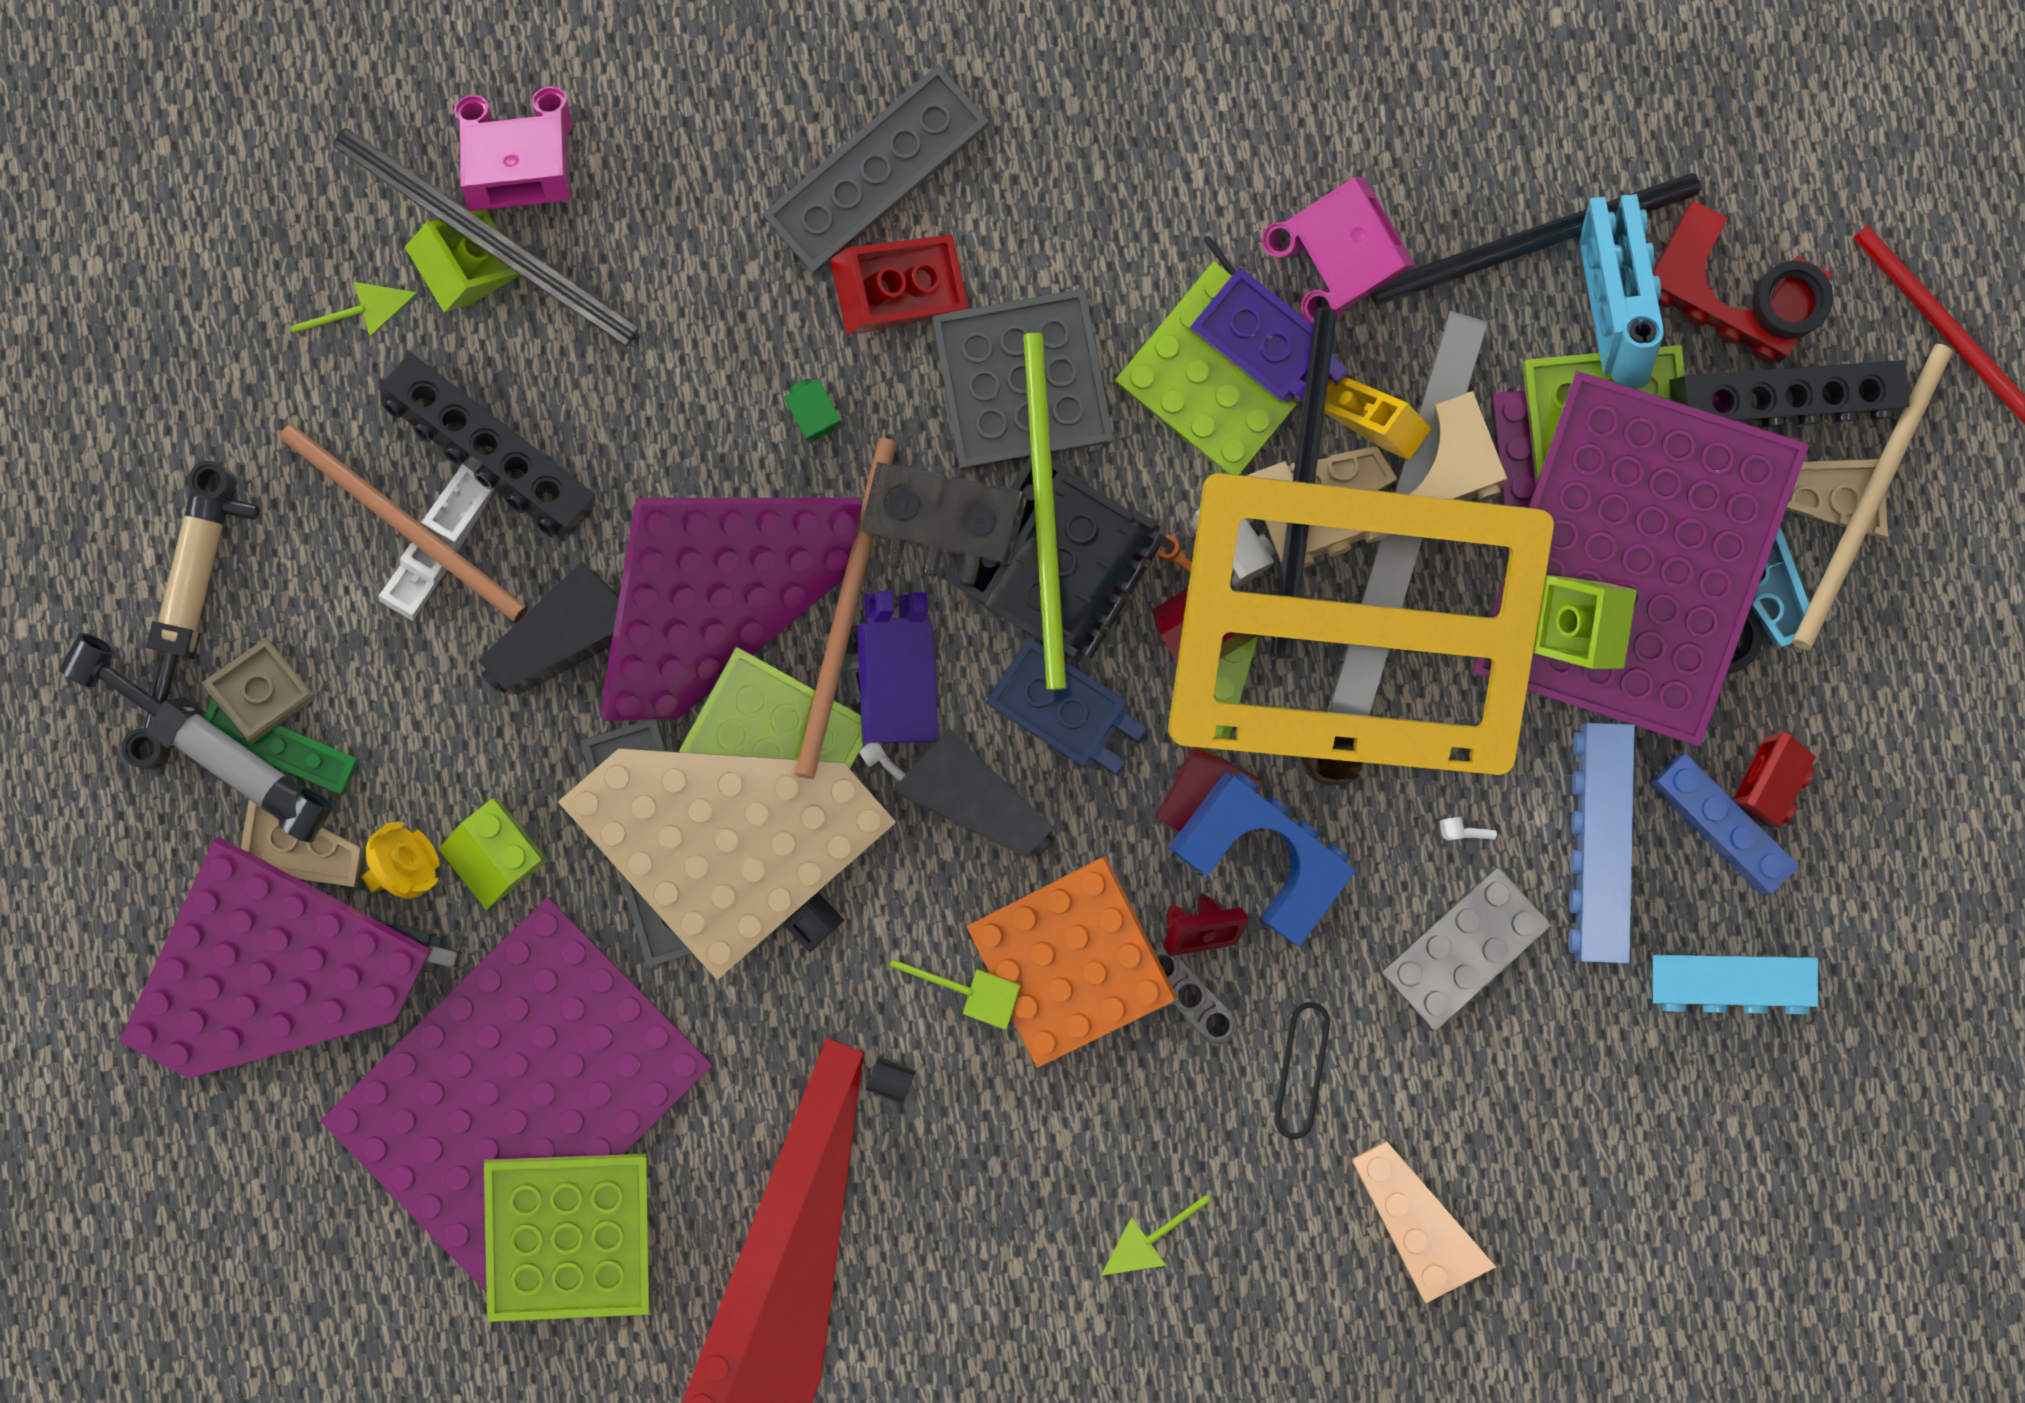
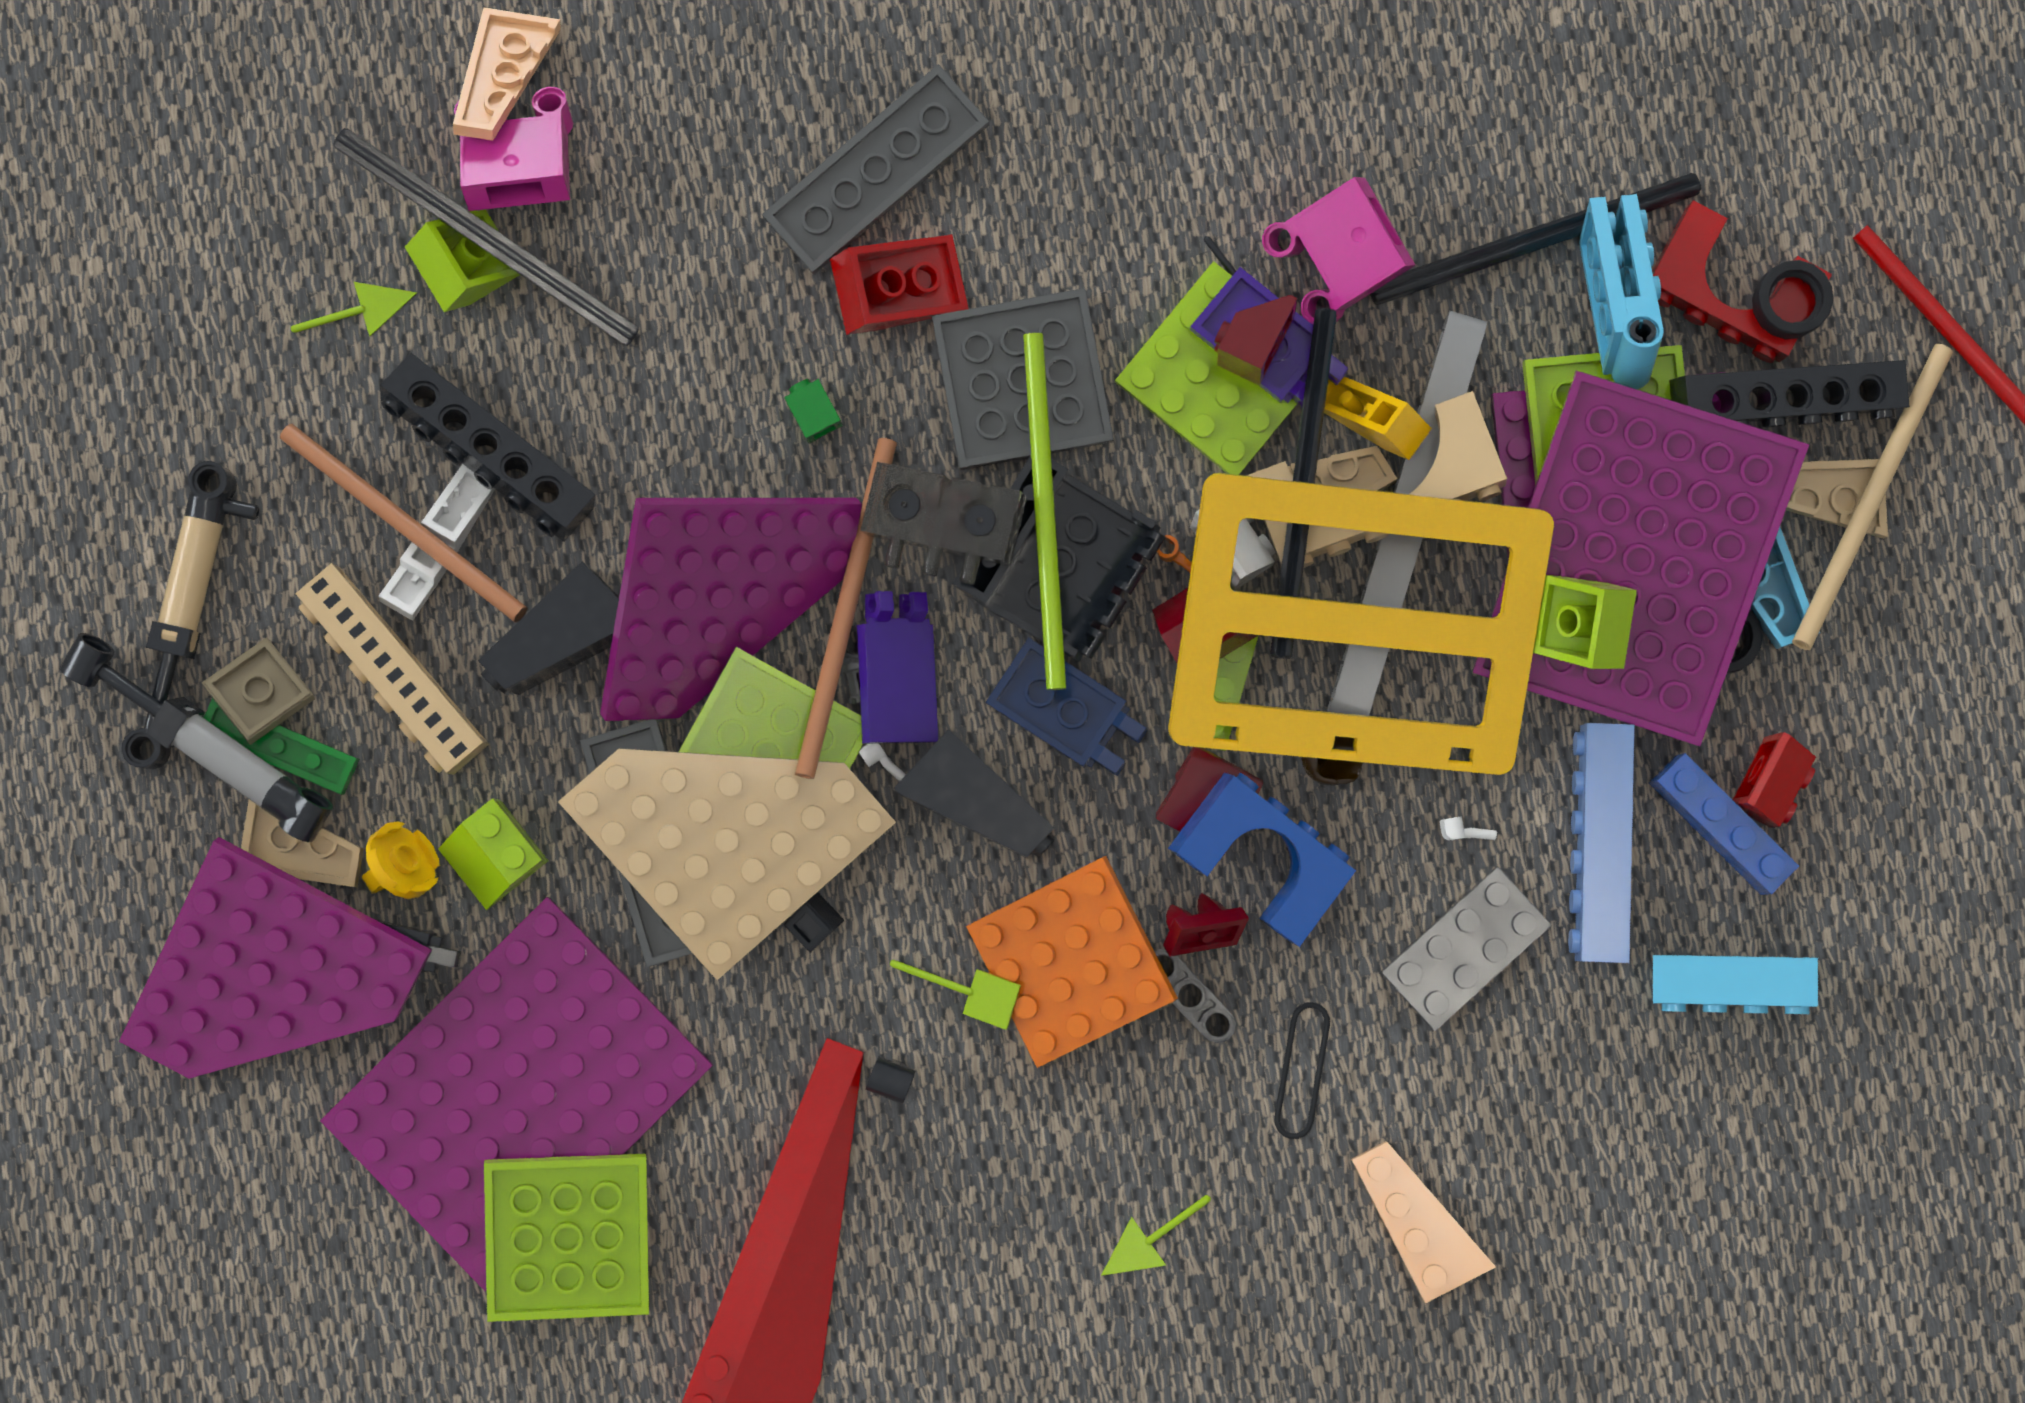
(392, 670): none -> tan brick
(500, 67): none -> light nougat wing
(1254, 338): none -> dark red slope

